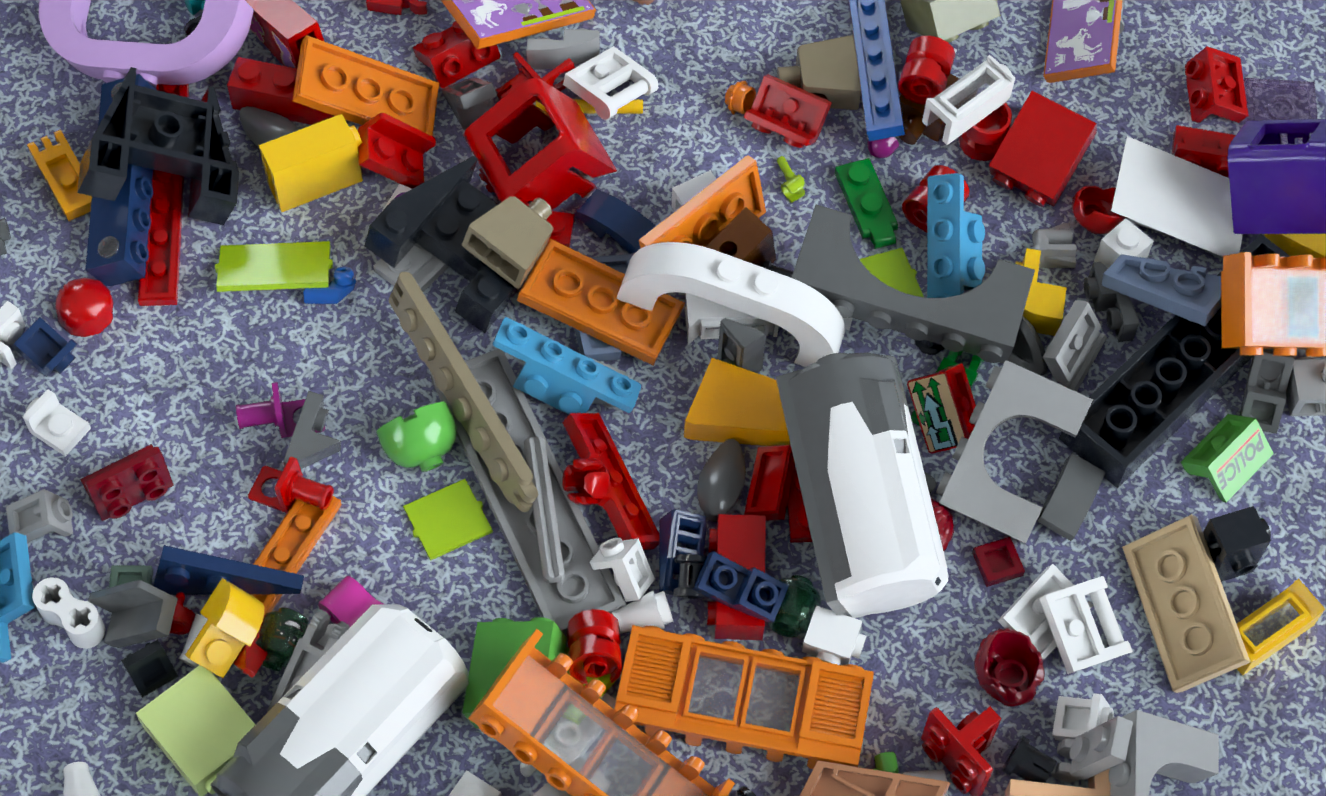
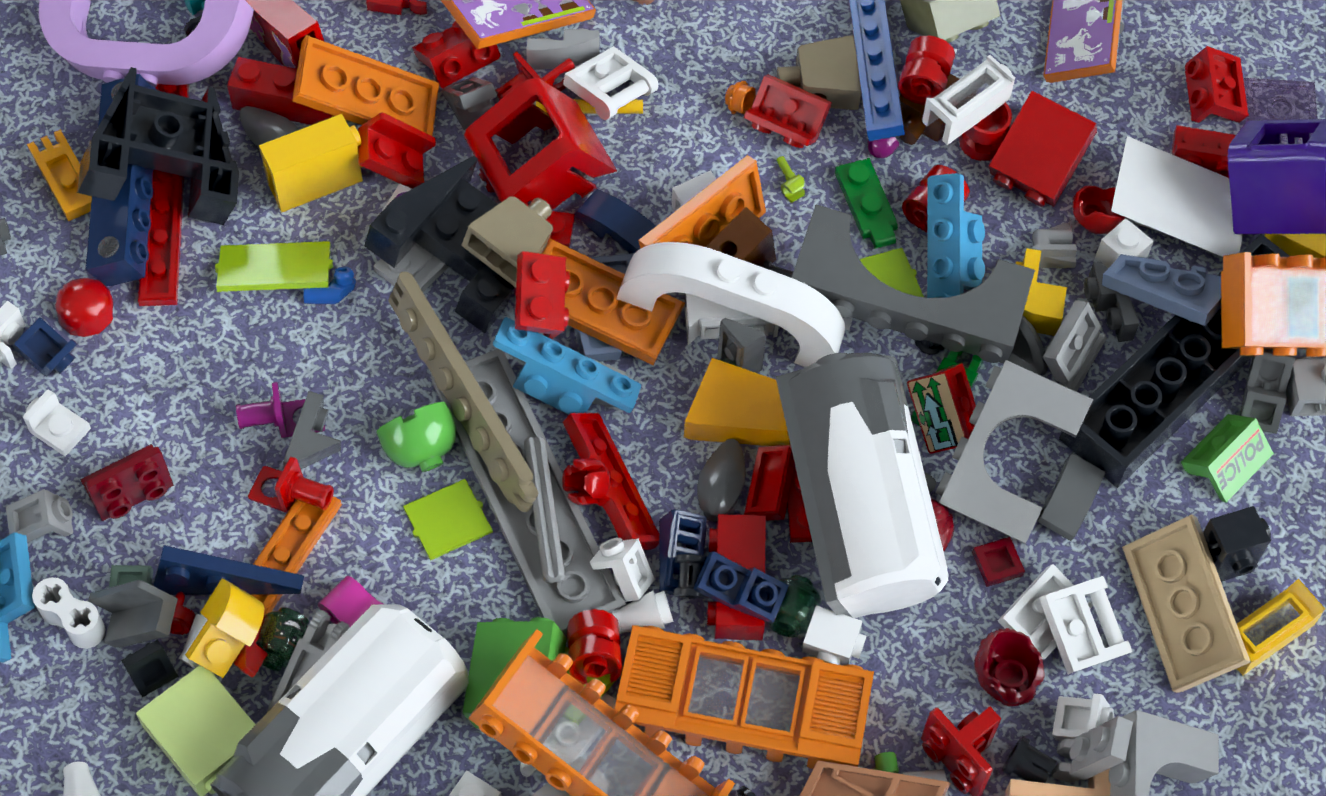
(541, 294): none -> red bracket

